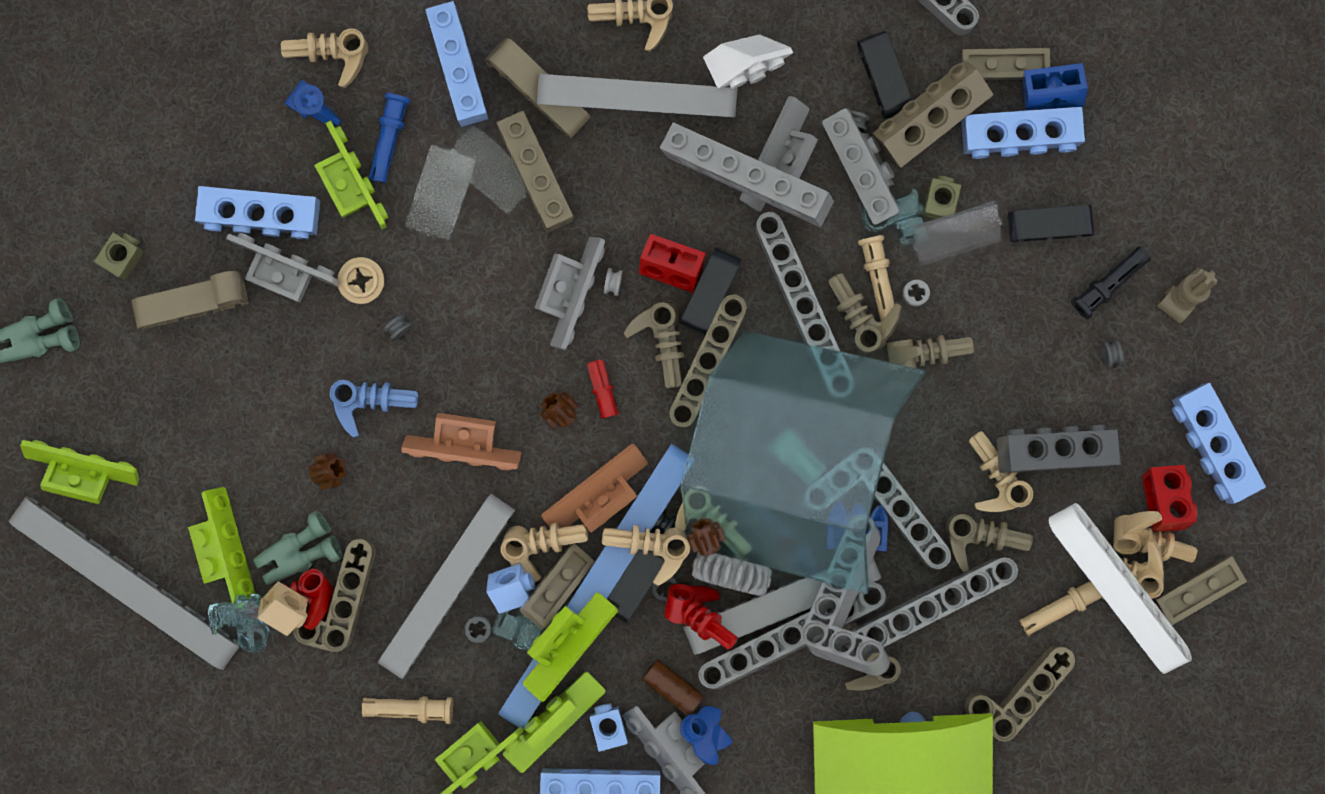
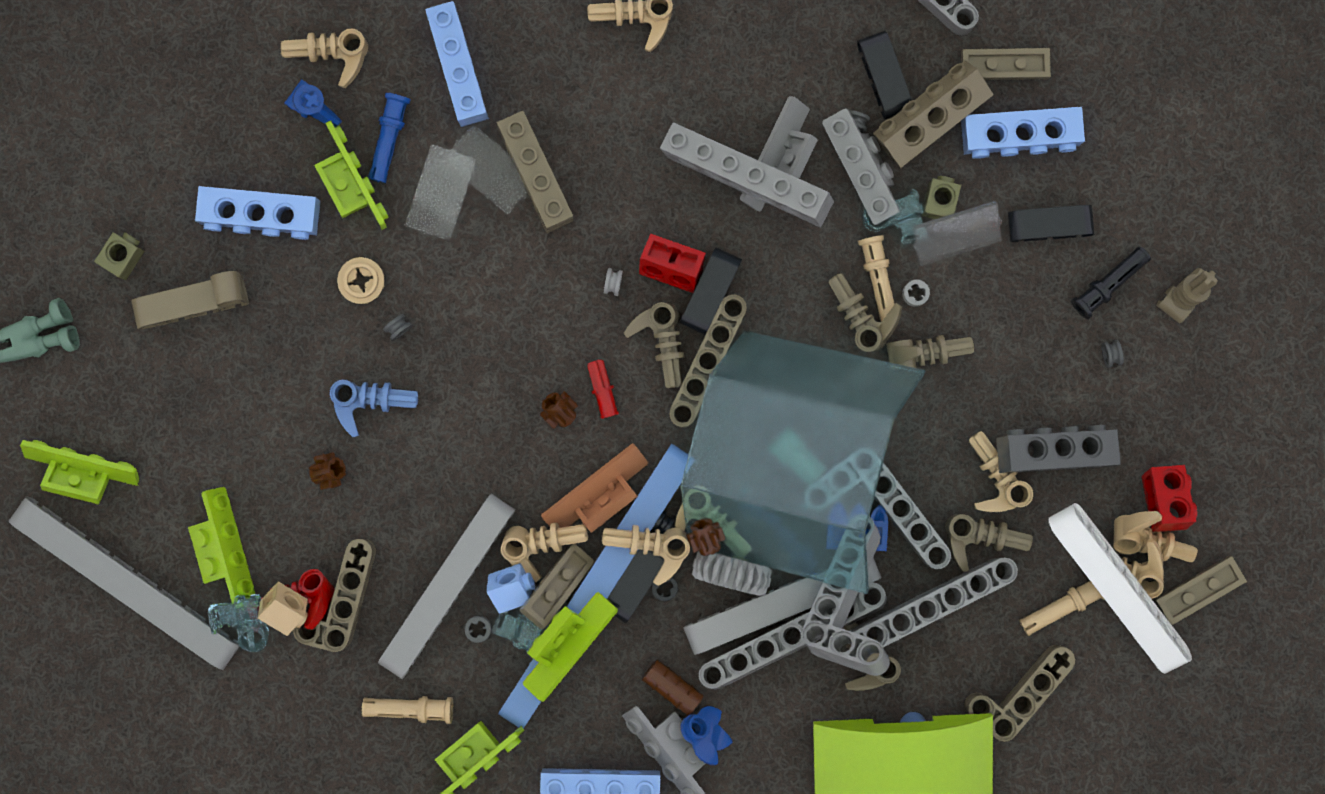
(280, 273): light grey bracket -> none
(288, 554): sand green piece -> none
(462, 440): nougat bracket -> none
(523, 75): dark tan beam -> none
(554, 721): lime bracket -> none
(566, 289): light grey bracket -> none
(608, 740): light blue brick -> none
(636, 95): light grey beam -> none
(686, 607): red piece -> none
(745, 60): white slope -> none
(803, 291): light grey beam -> none
(1054, 87): blue brick -> none
(1246, 477): light blue brick -> none

